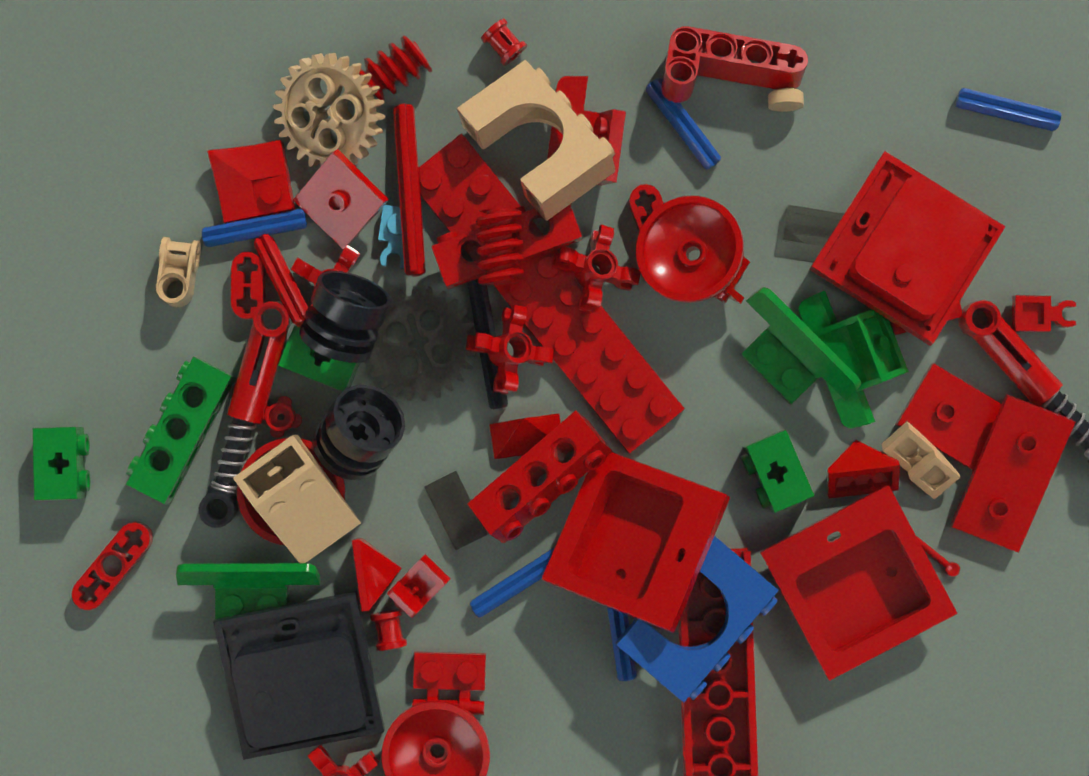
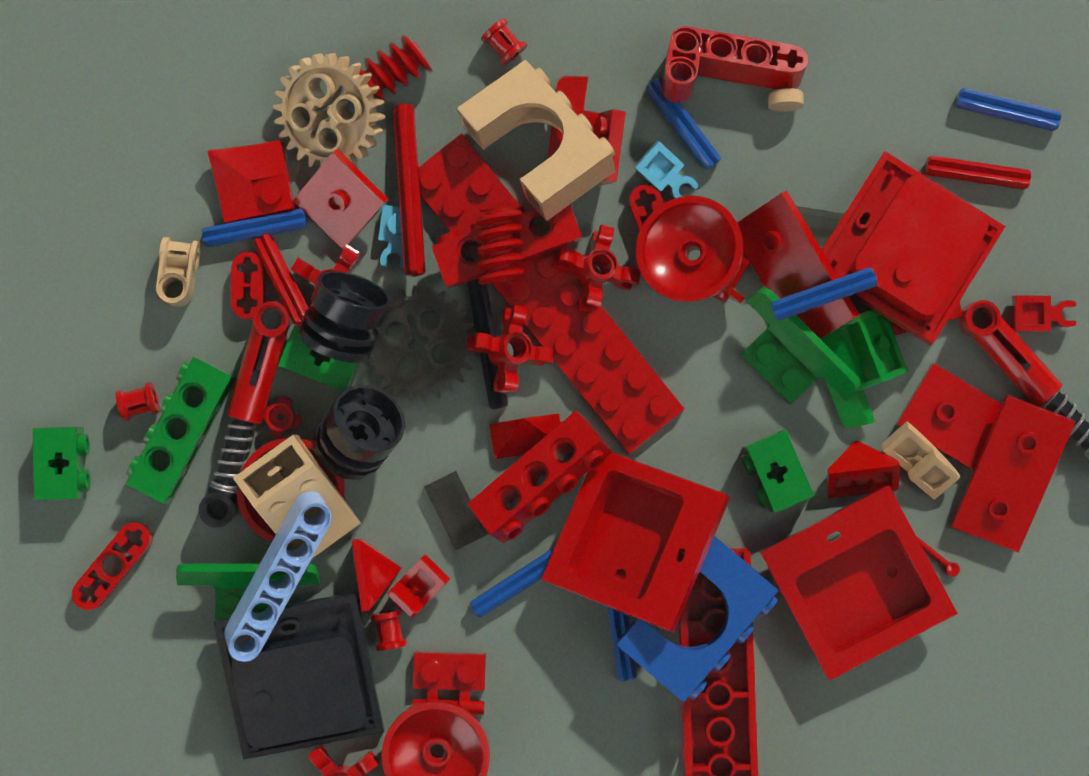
(137, 401): none -> red bush
(279, 592): none -> light blue beam
(662, 169): none -> medium azure plate
(792, 260): none -> red plate
(824, 293): none -> blue axle
(978, 172): none -> red axle

